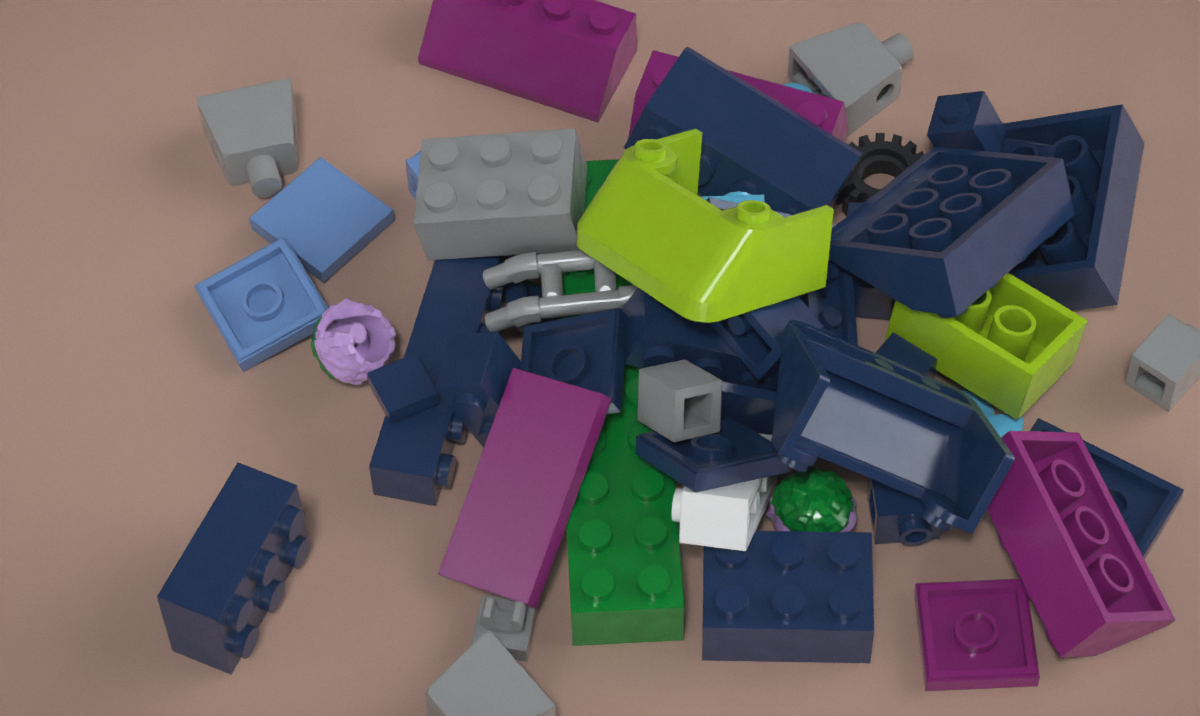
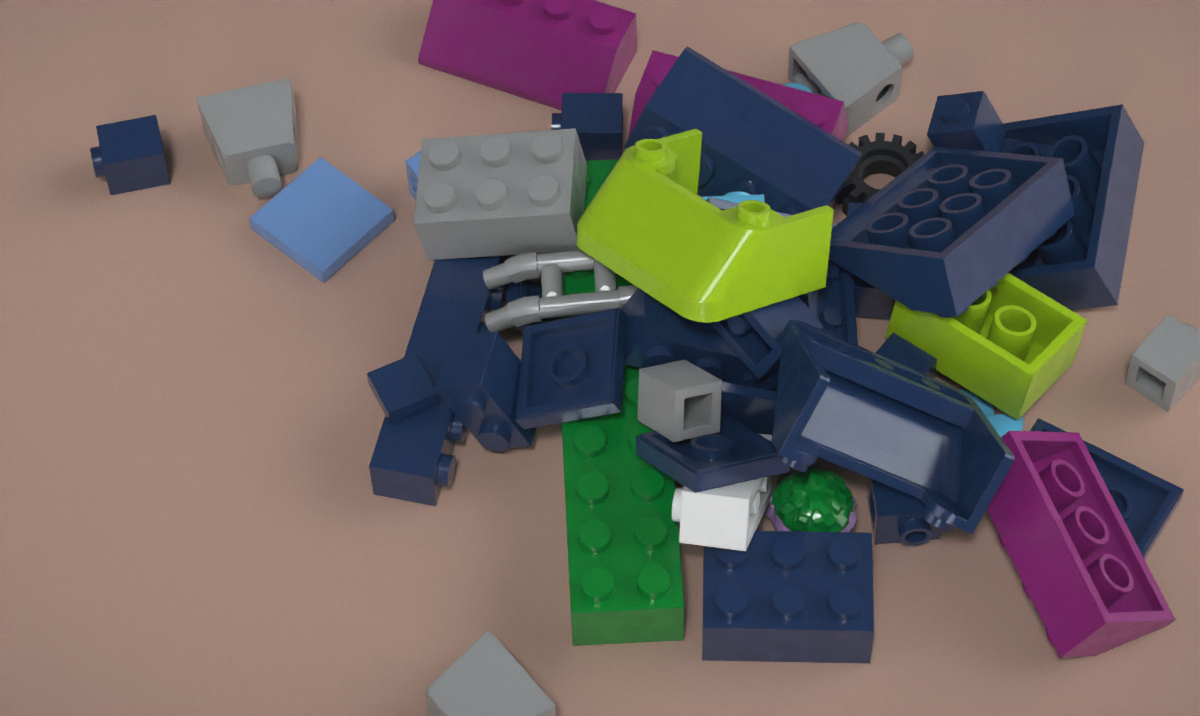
(130, 155): none -> dark blue brick
(234, 569): dark blue brick -> none
(262, 303): medium blue tile -> none
(352, 341): lavender piece -> none
(509, 622): light grey tile -> none
(525, 487): magenta tile -> none
(597, 123): none -> dark blue brick
(976, 635): magenta tile -> none

